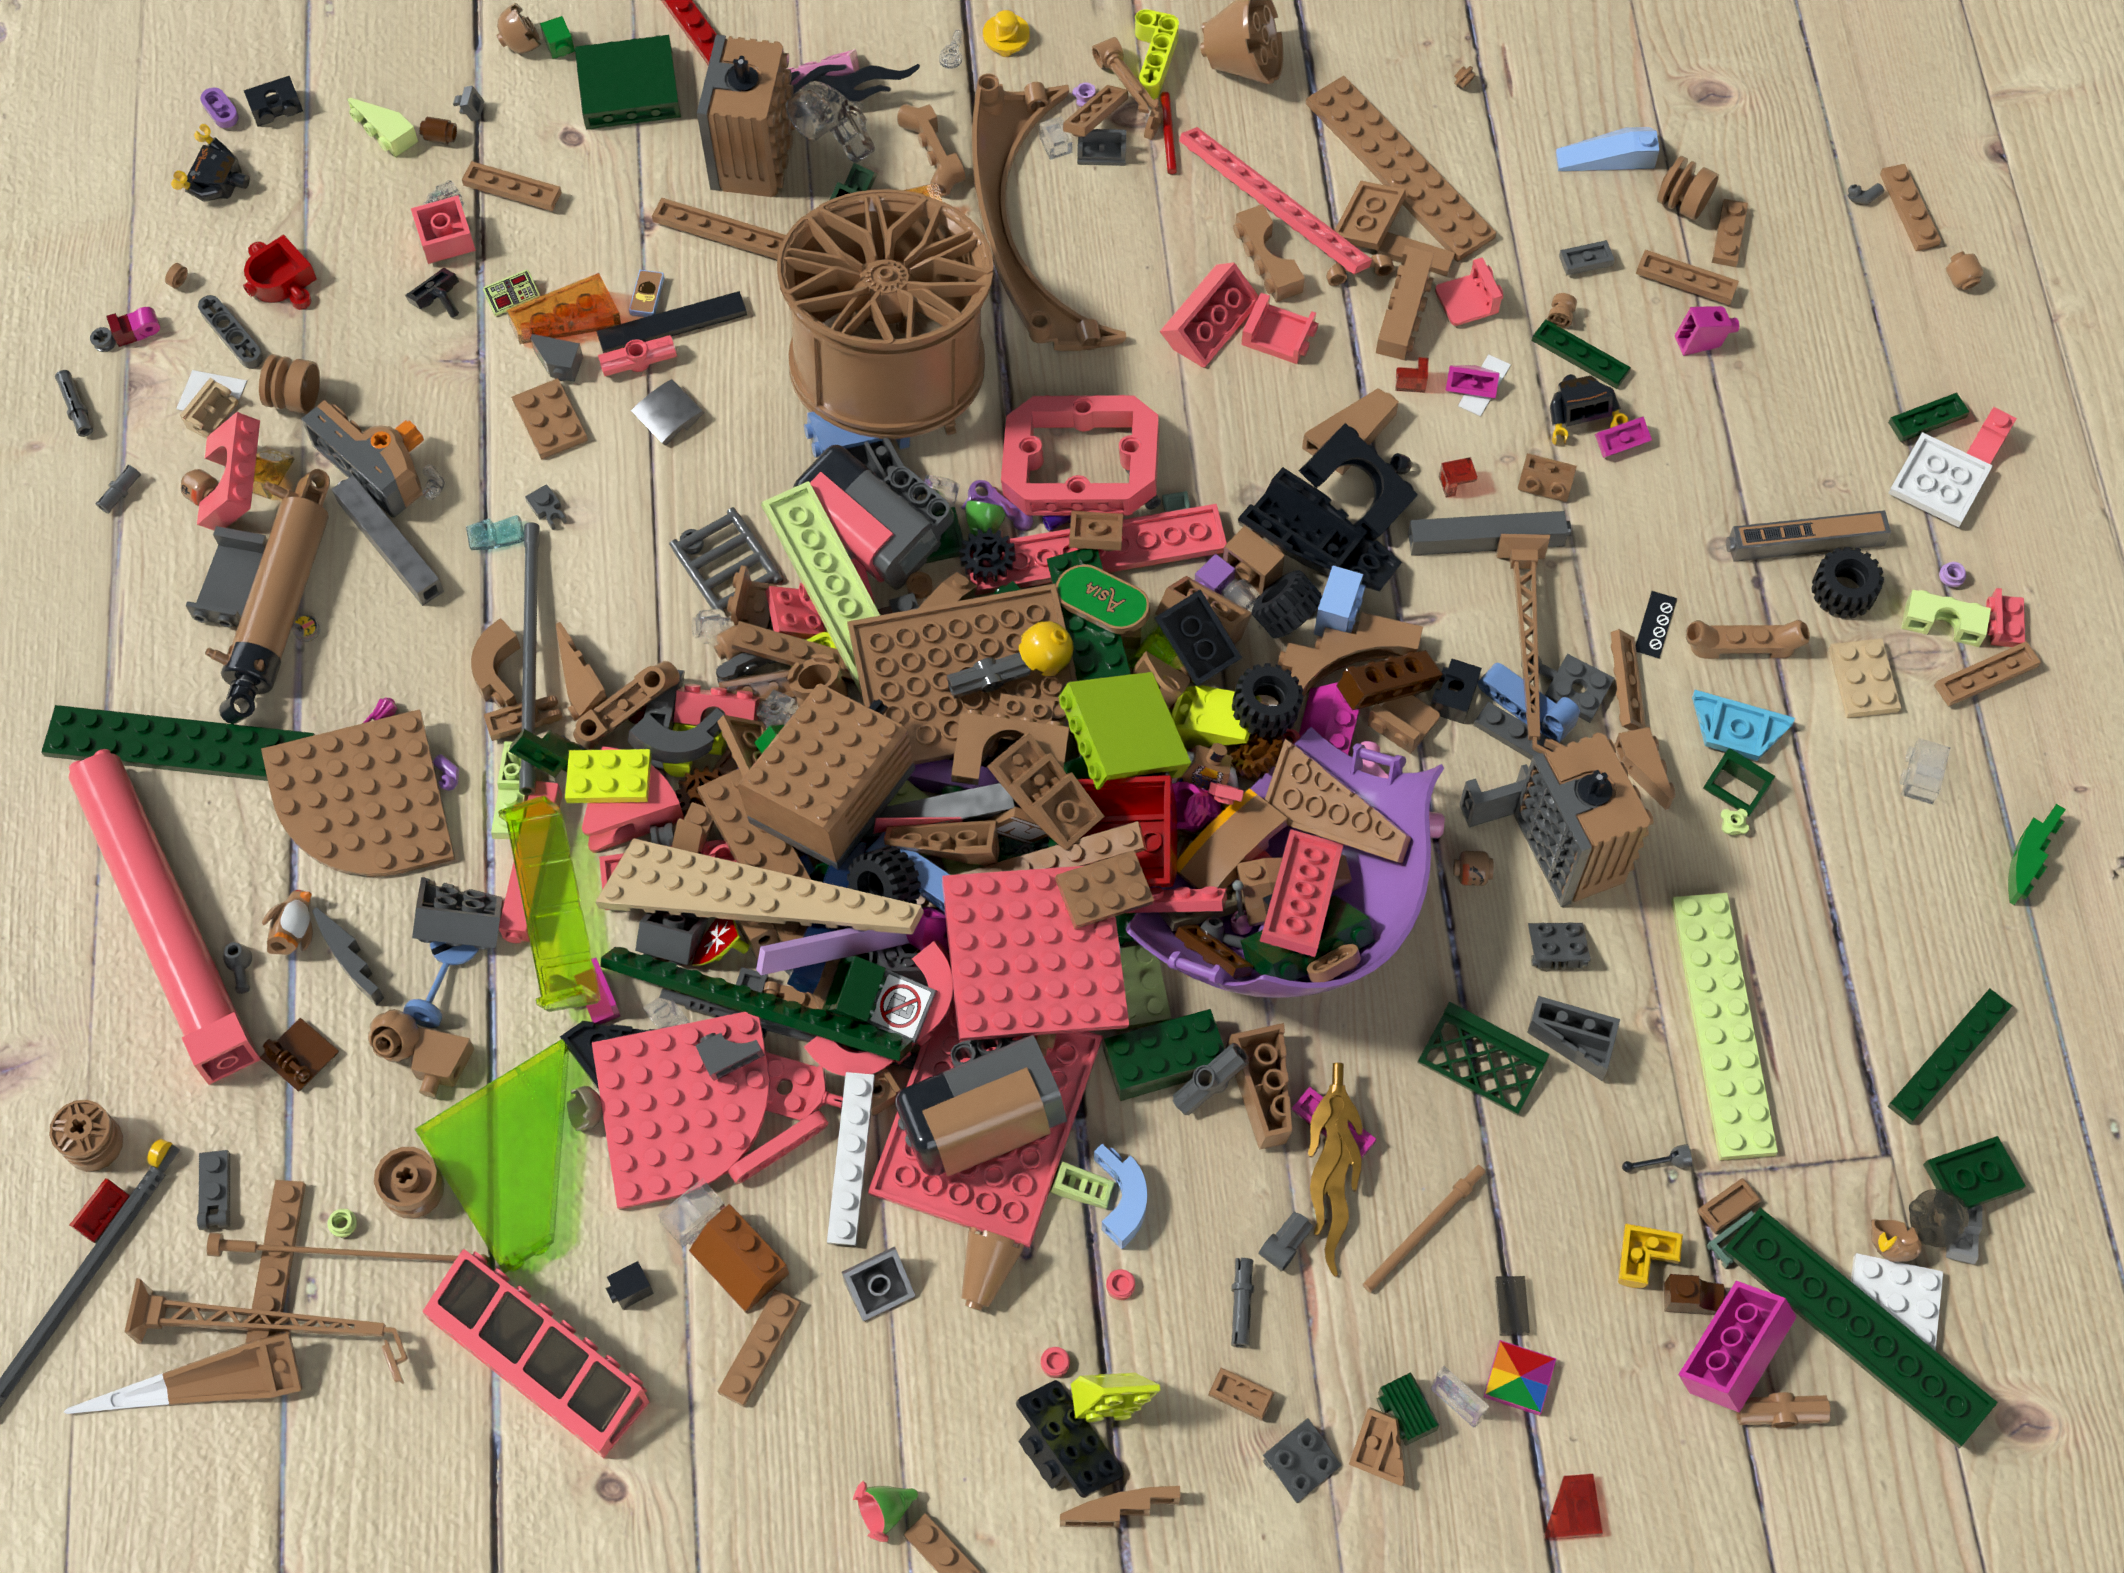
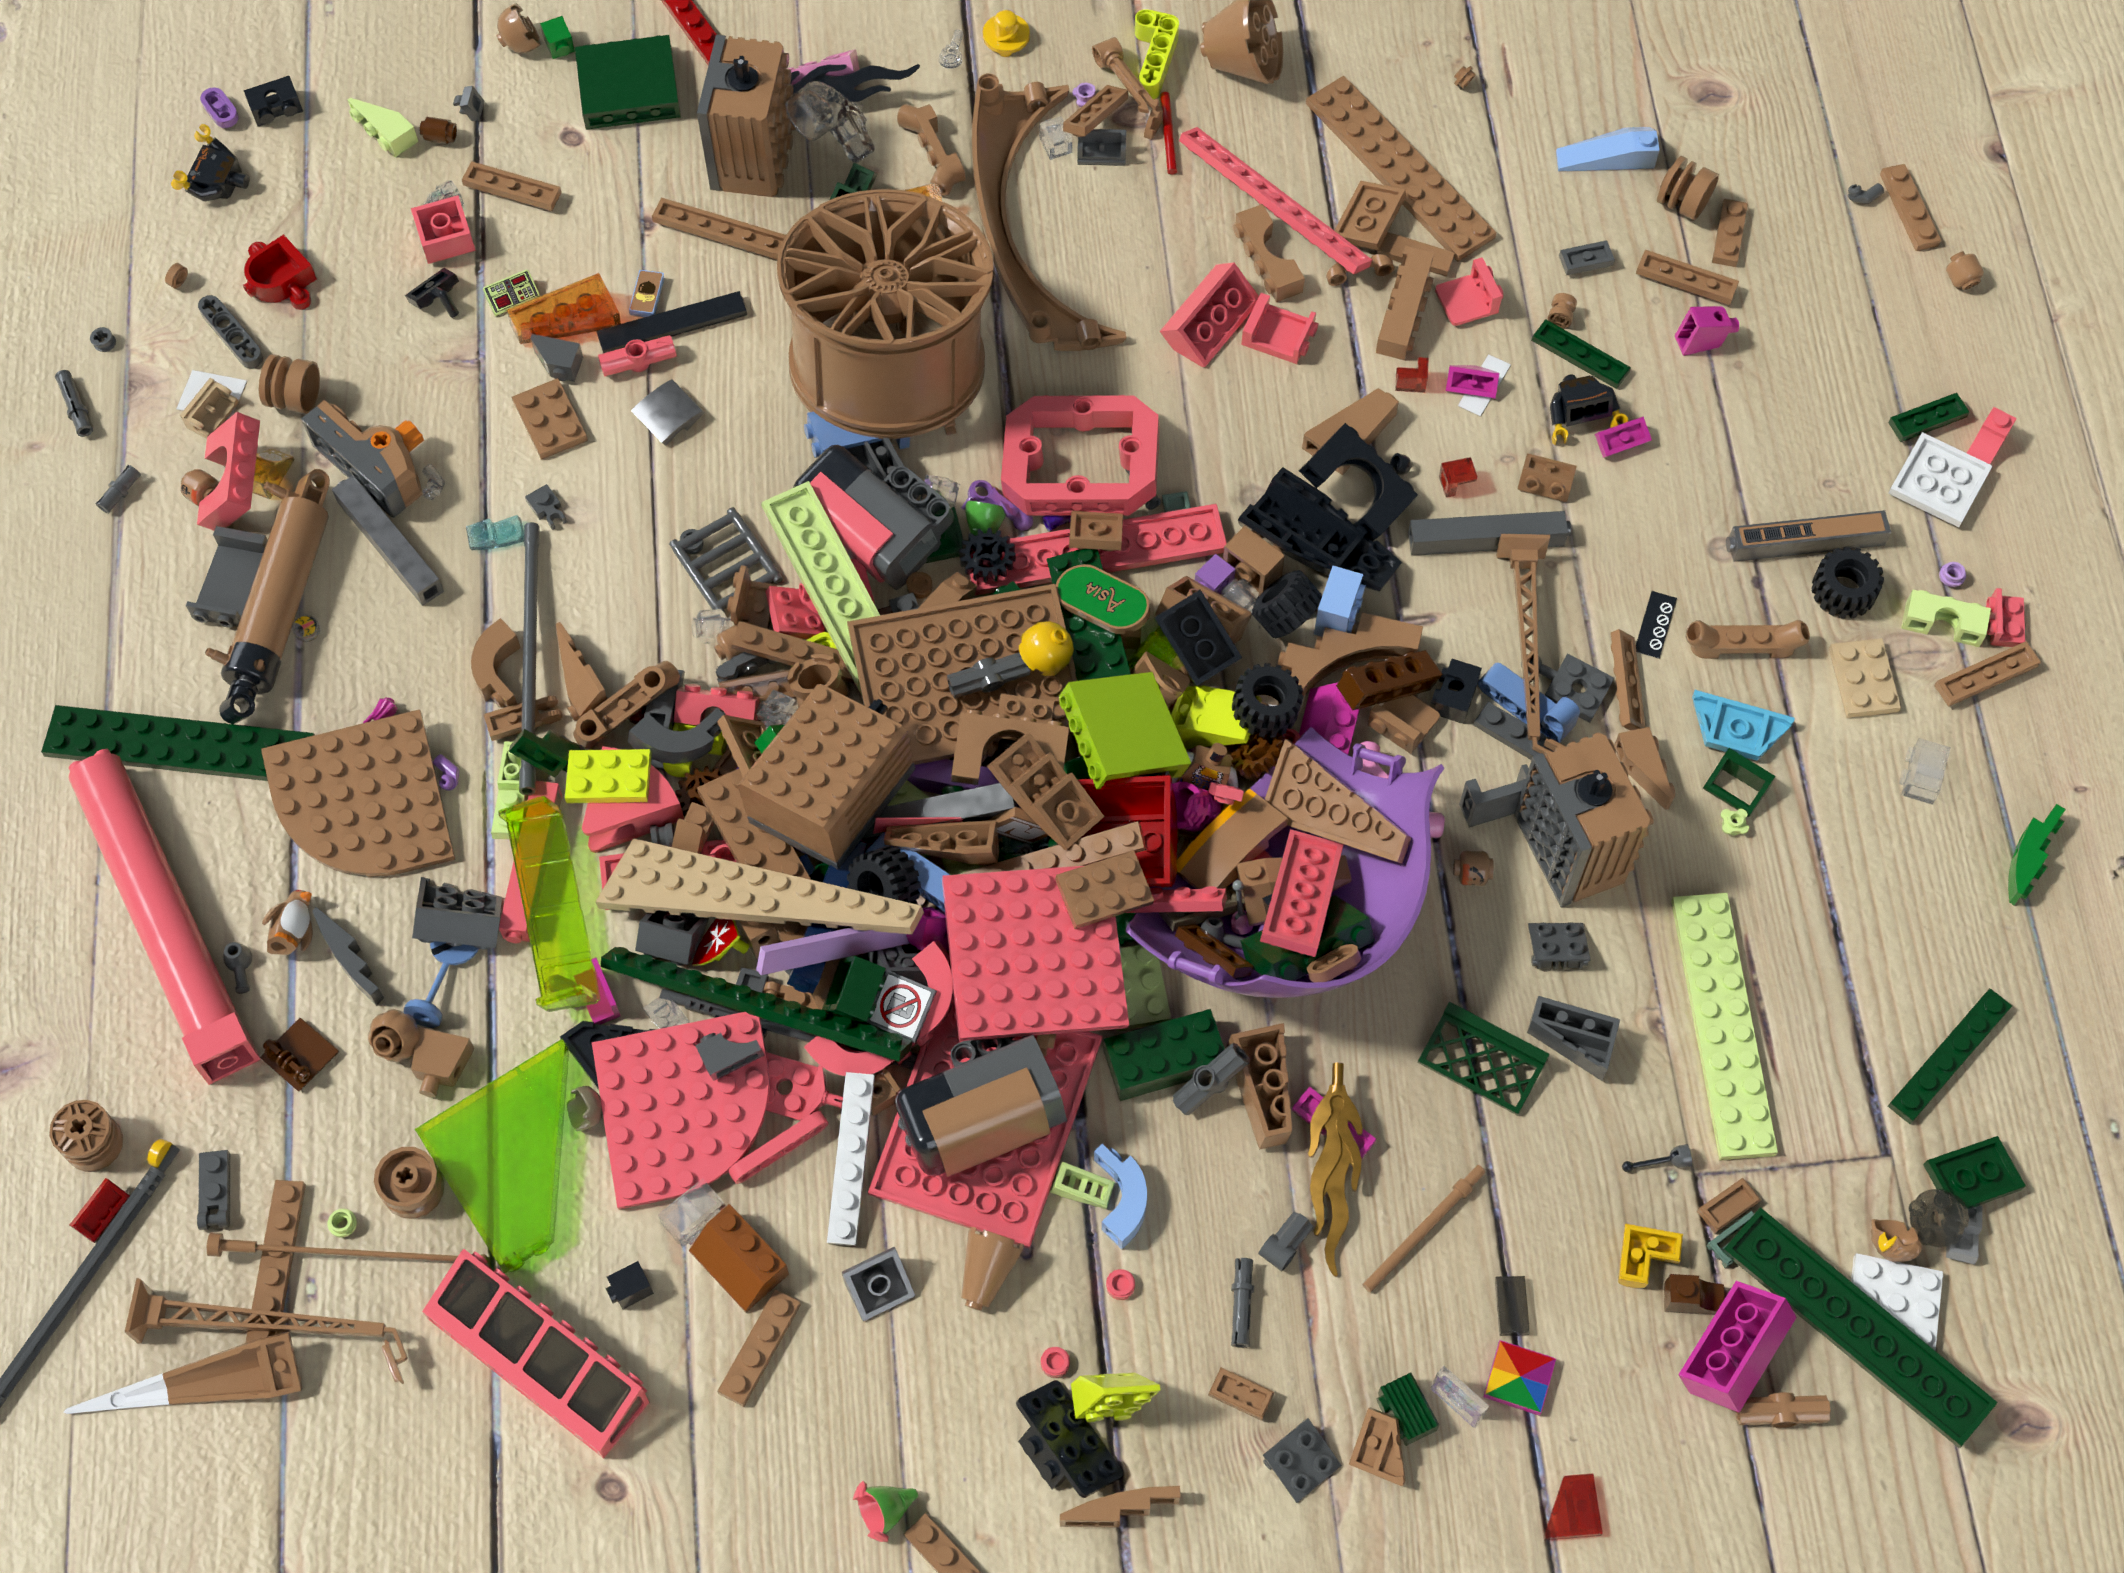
(133, 326): leg -> none

